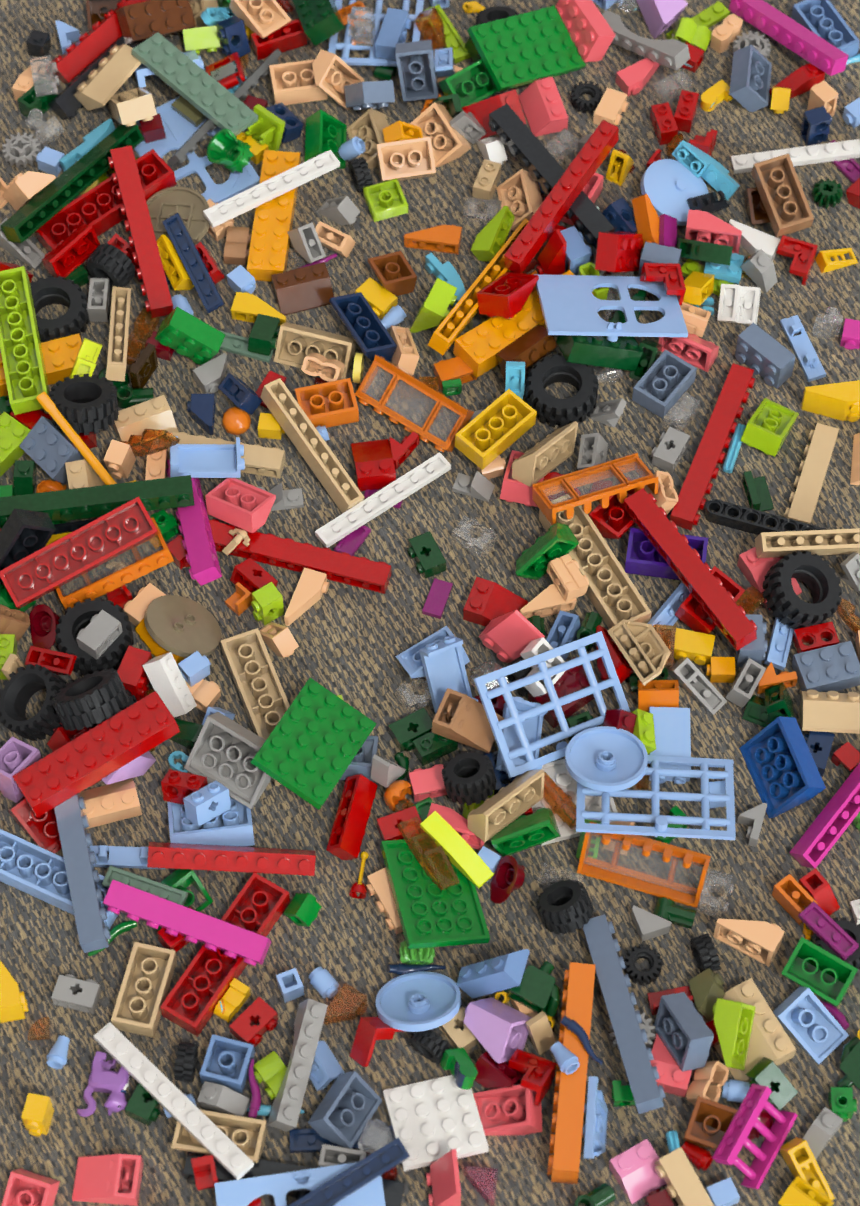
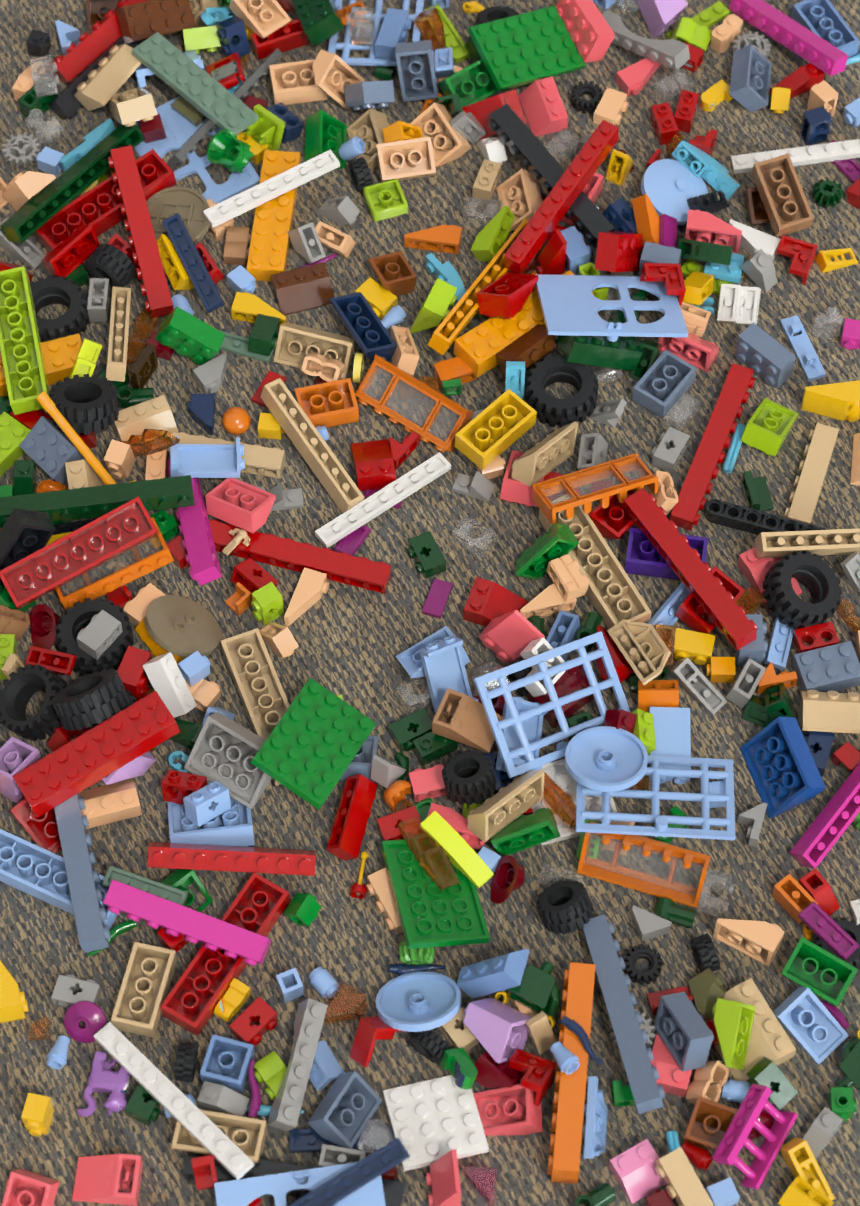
(86, 1012): none -> magenta dish
(121, 857): light blue hinge -> none
(240, 393): dark blue brick -> none

